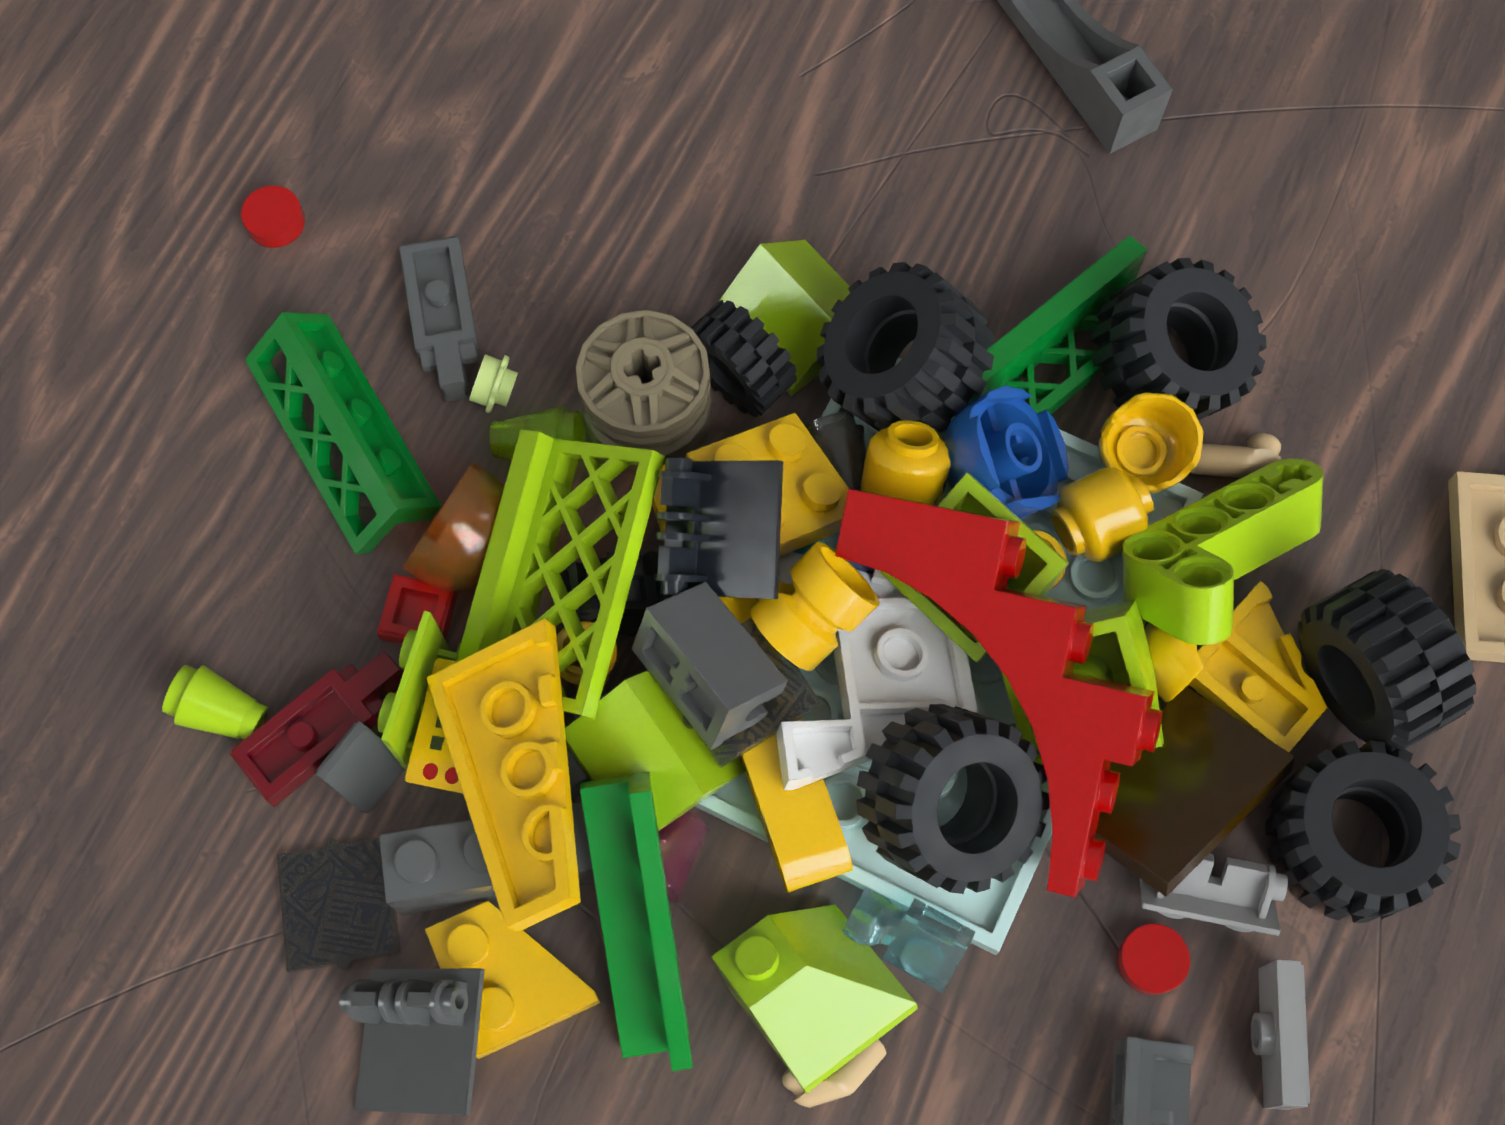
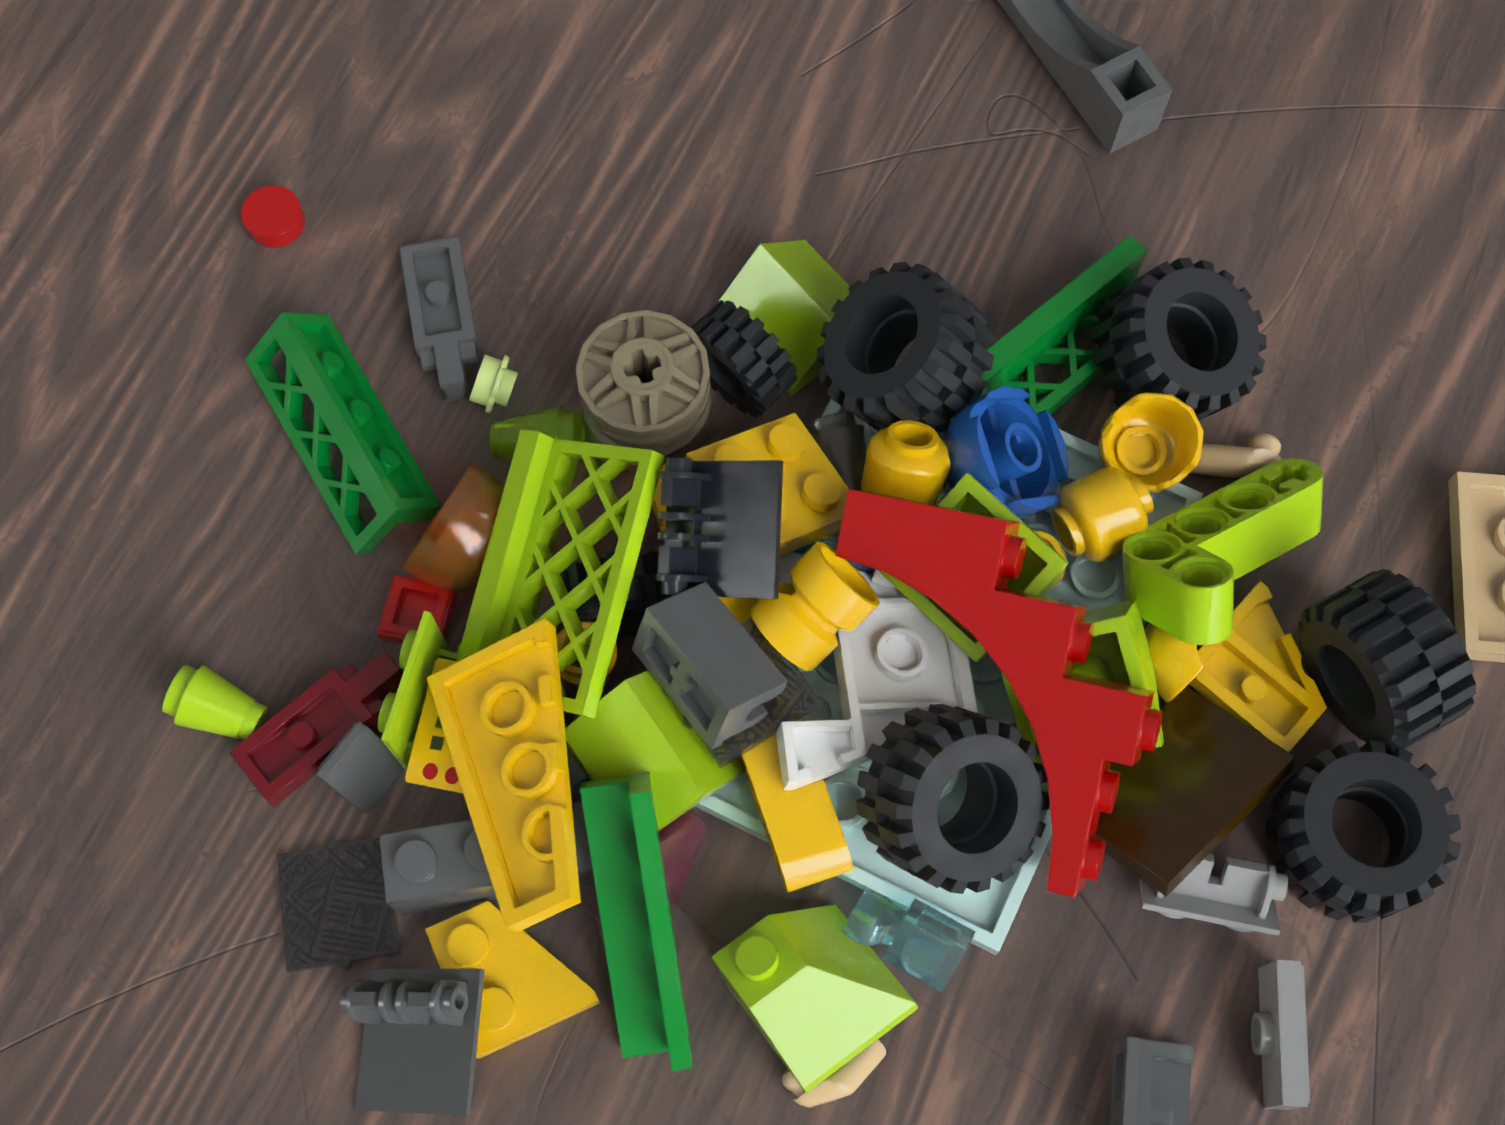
(1153, 959): red tile -> none

